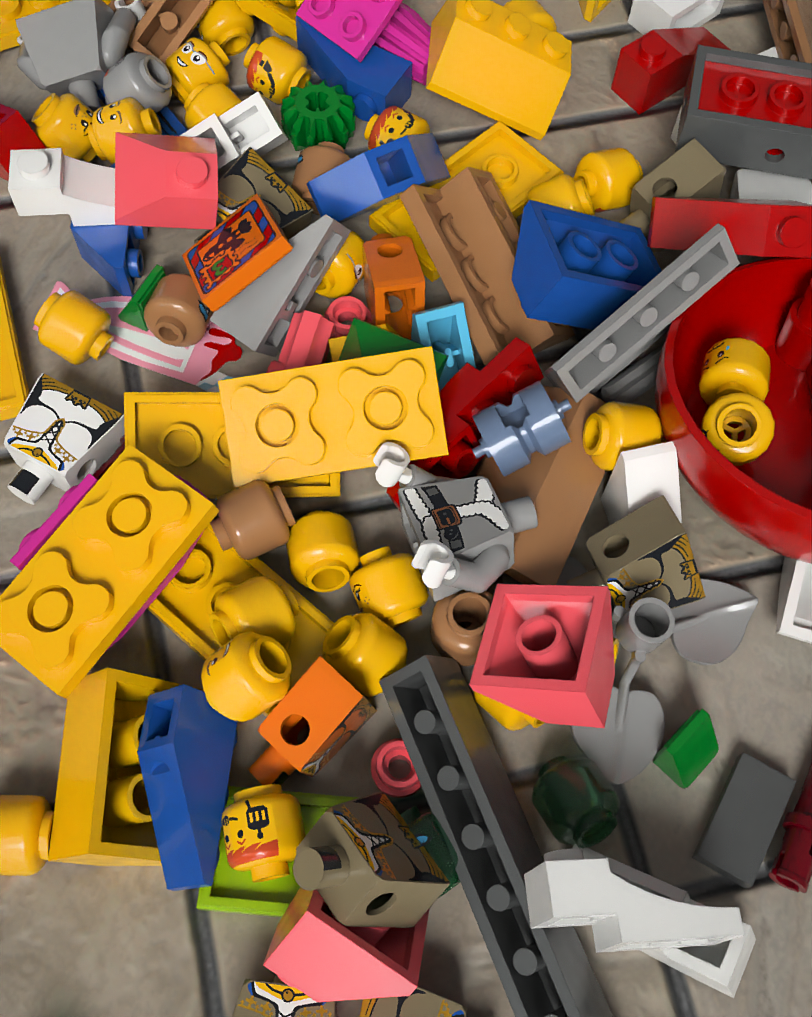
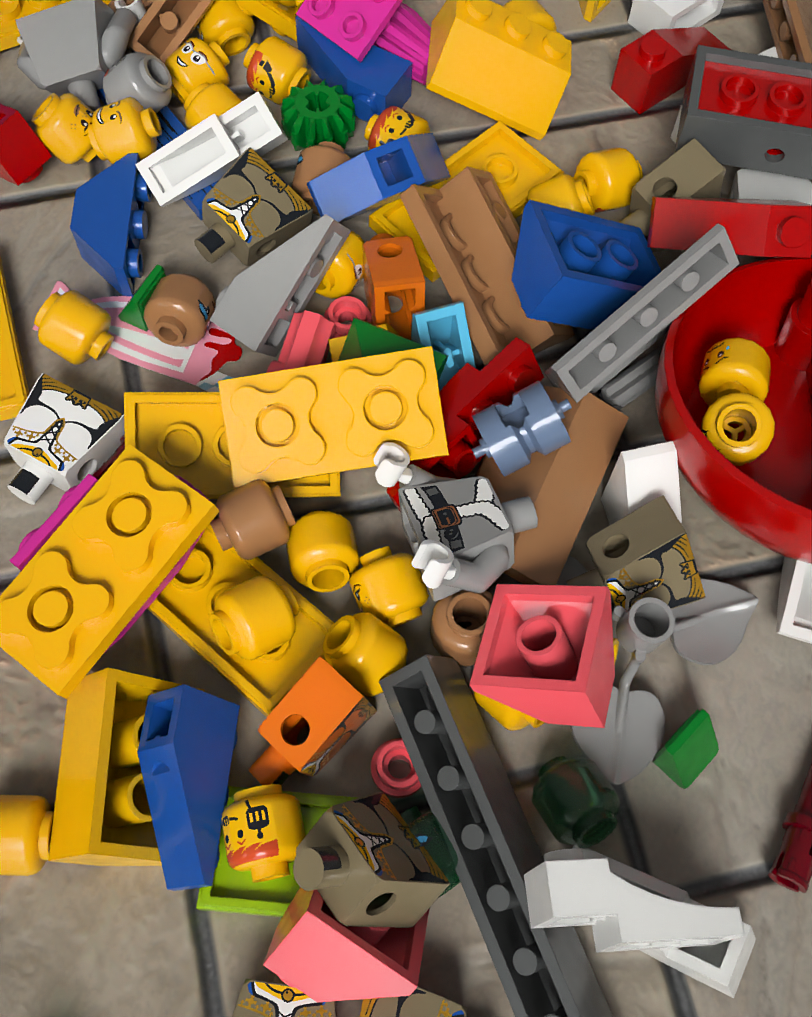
(58, 184): white slope -> none
(165, 181): coral slope -> none
(236, 253): tile -> none
(246, 676): yellow head -> none
(618, 429): yellow head -> none
(744, 820): dark grey tile -> none

